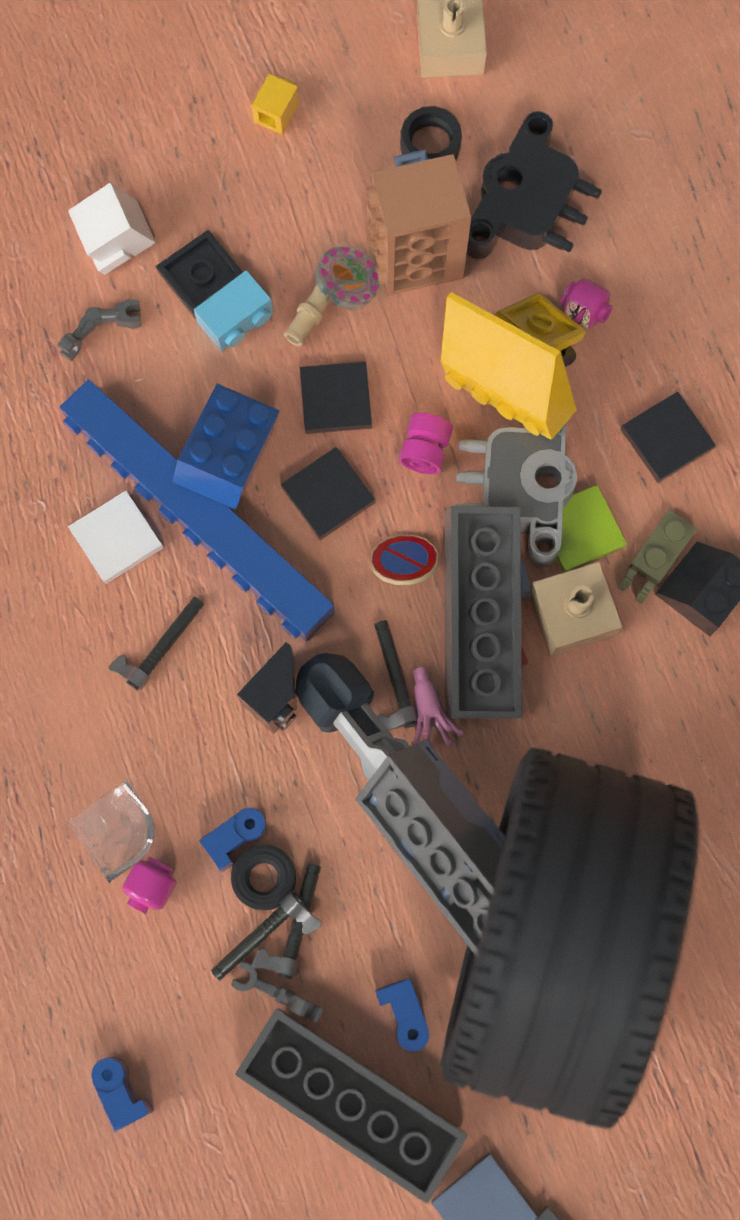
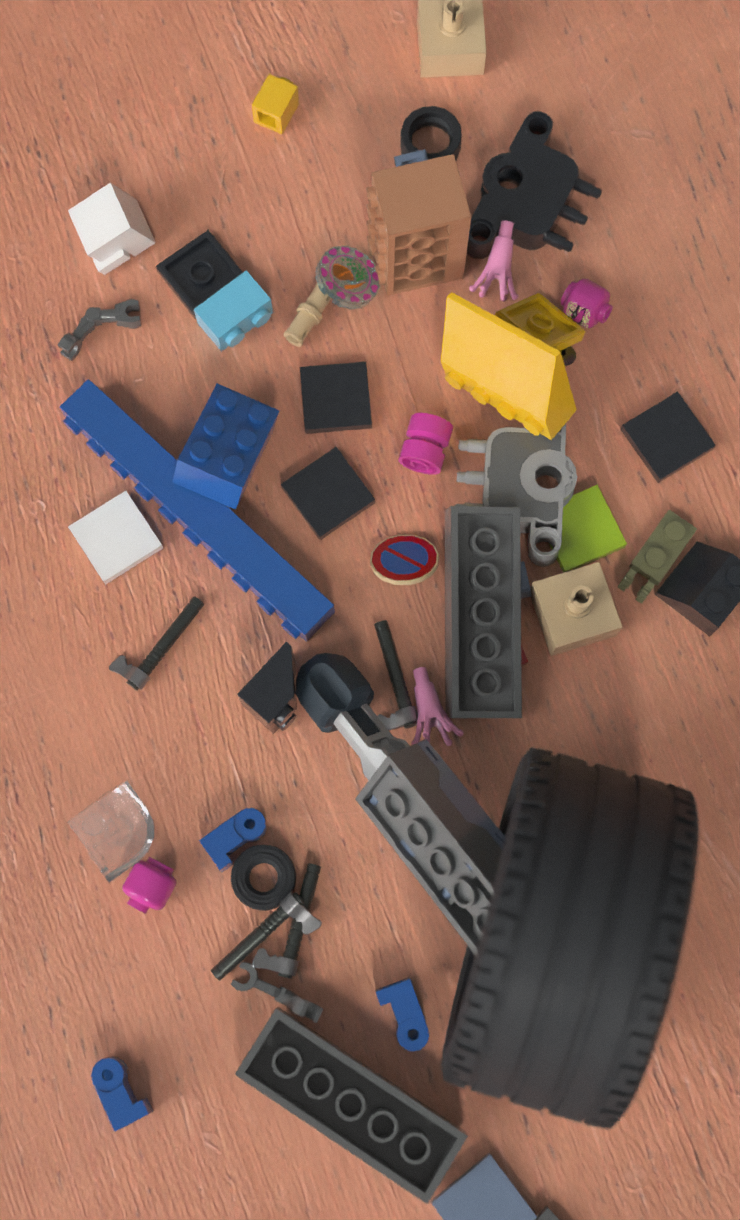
(499, 264): none -> bright pink piece

